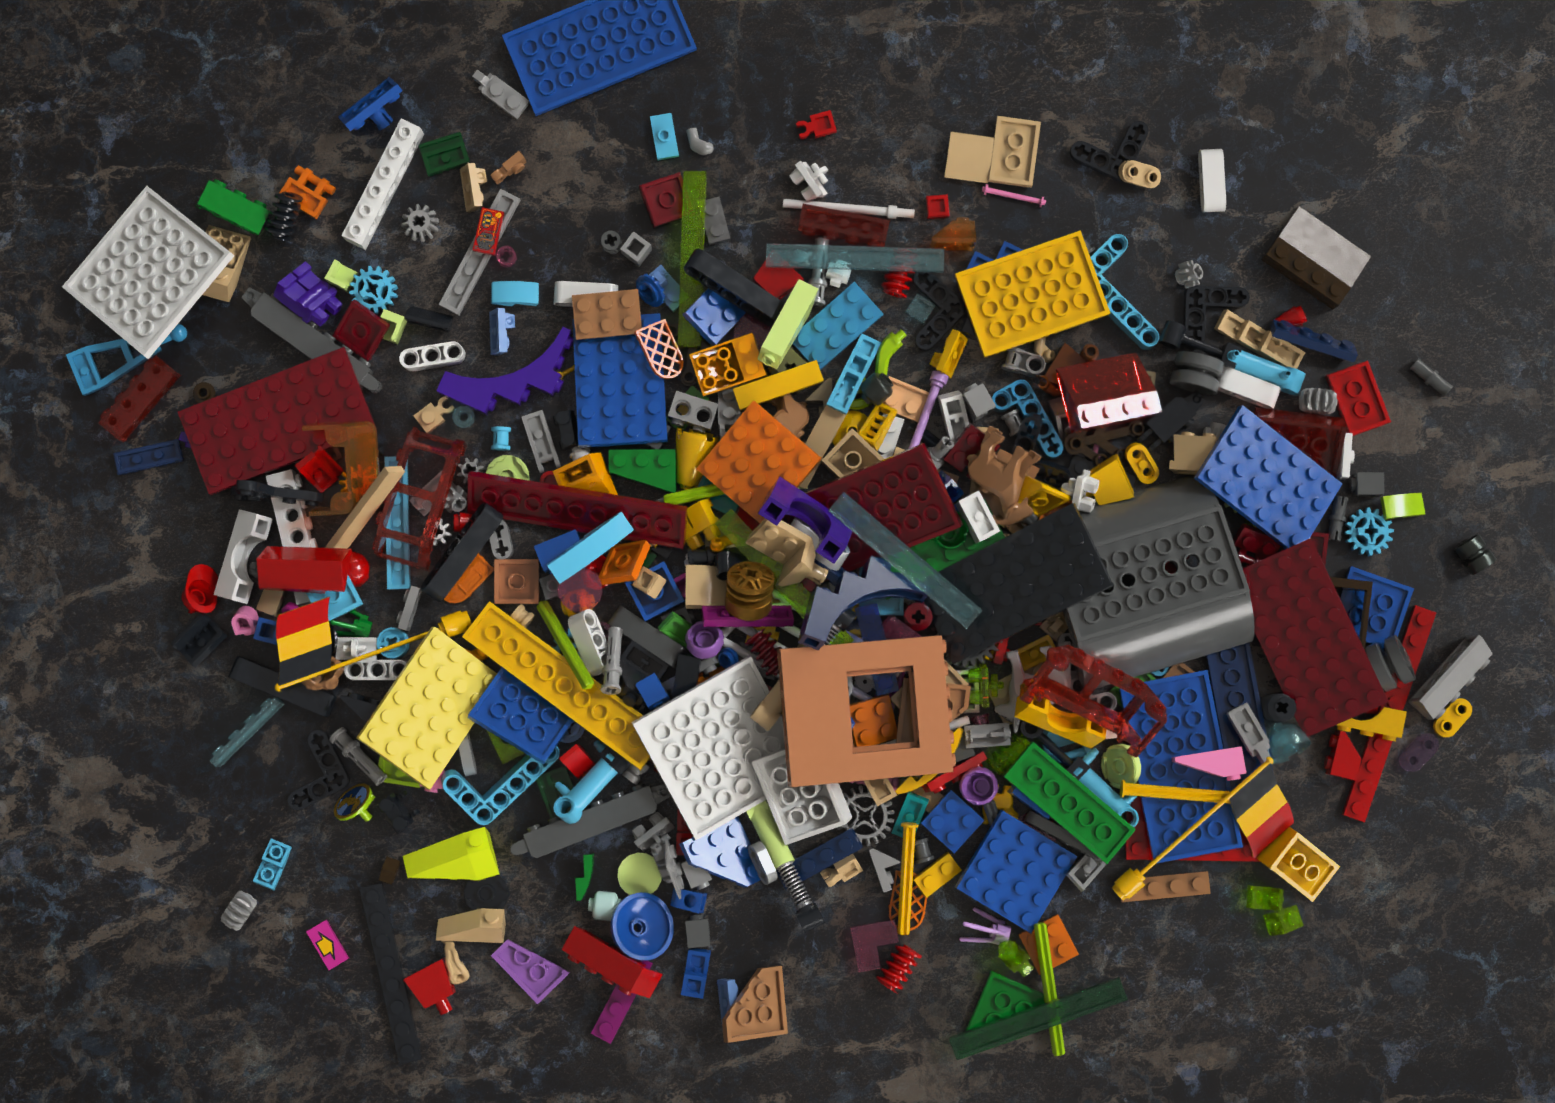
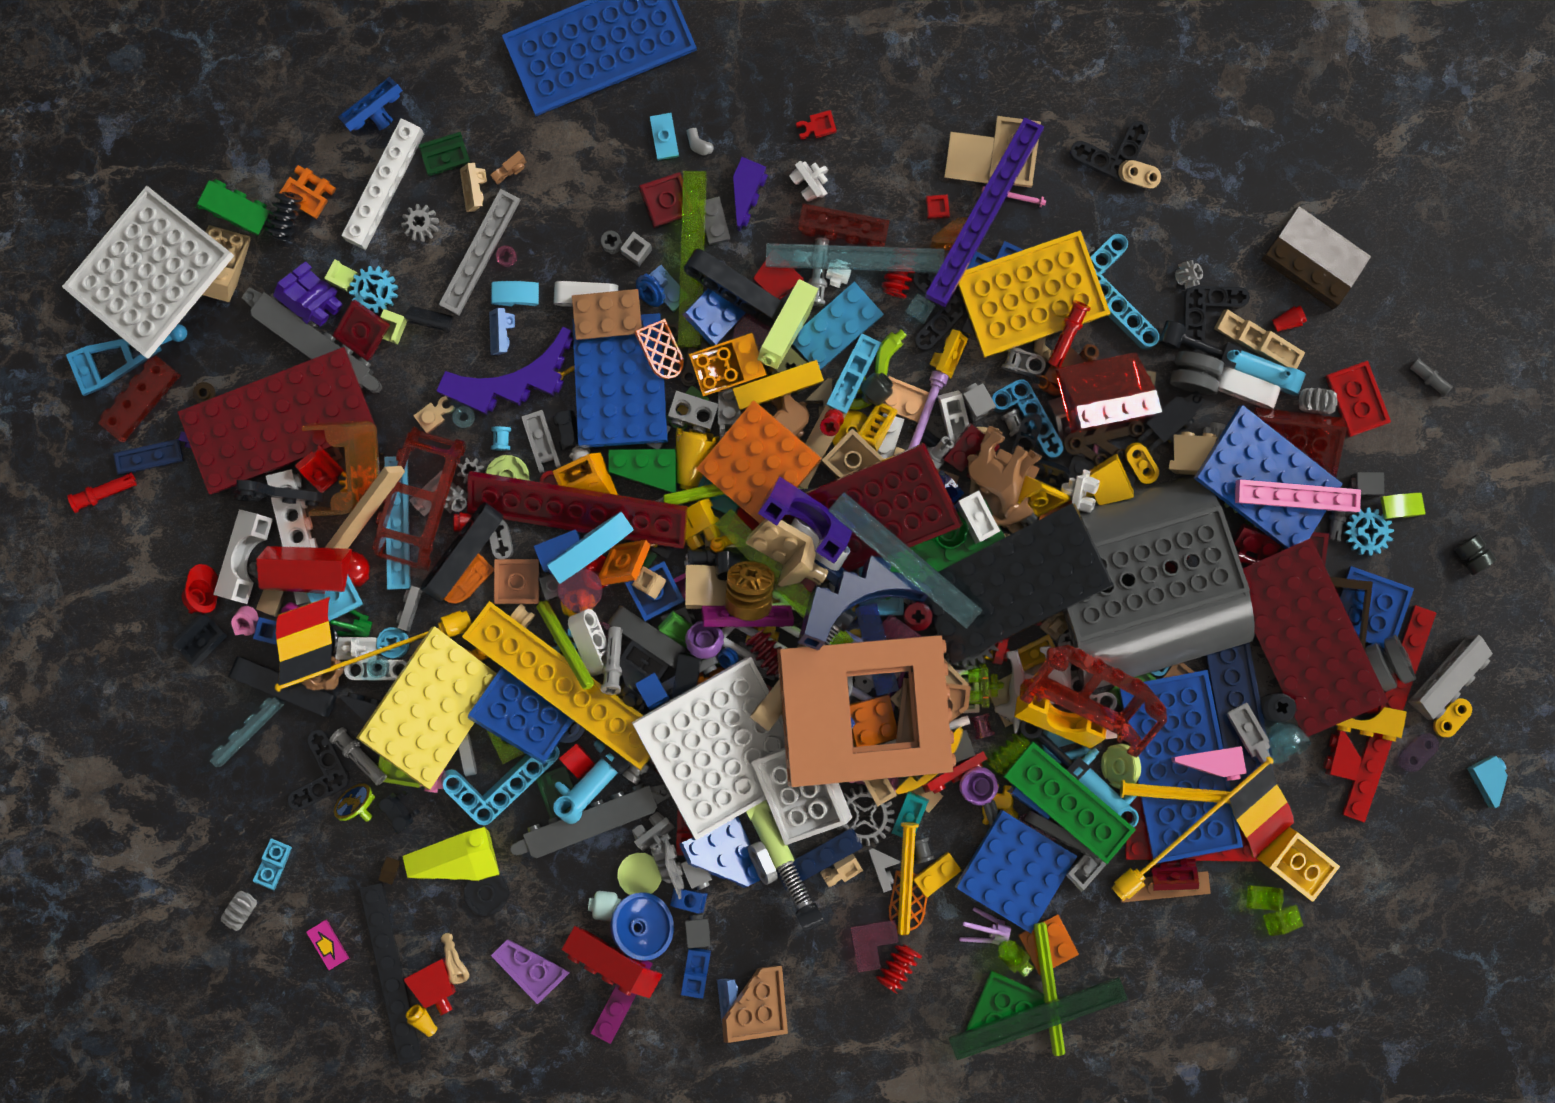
(91, 495): none -> red pin
(371, 666): none -> clear light blue plate
(421, 1020): none -> yellow cone
(422, 352): white beam -> none
(441, 537): white gear -> none
(473, 926): tan slope -> none
(488, 231): tile -> none
(501, 94): light grey hinge -> none
(583, 883): green slope -> none
(747, 180): none -> dark purple slope
(829, 428): none -> red bush
(890, 211): white bar -> none
(952, 821): blue brick -> none
(984, 212): none -> dark purple plate
(987, 735): light grey hinge -> none
(1072, 325): none -> red pin
(1175, 875): none -> dark red plate
(1212, 180): white beam -> none
(1297, 496): none -> bright pink plate
(1319, 342): dark blue plate -> none
(1346, 459): white plate -> none
(1490, 779): none -> medium azure slope

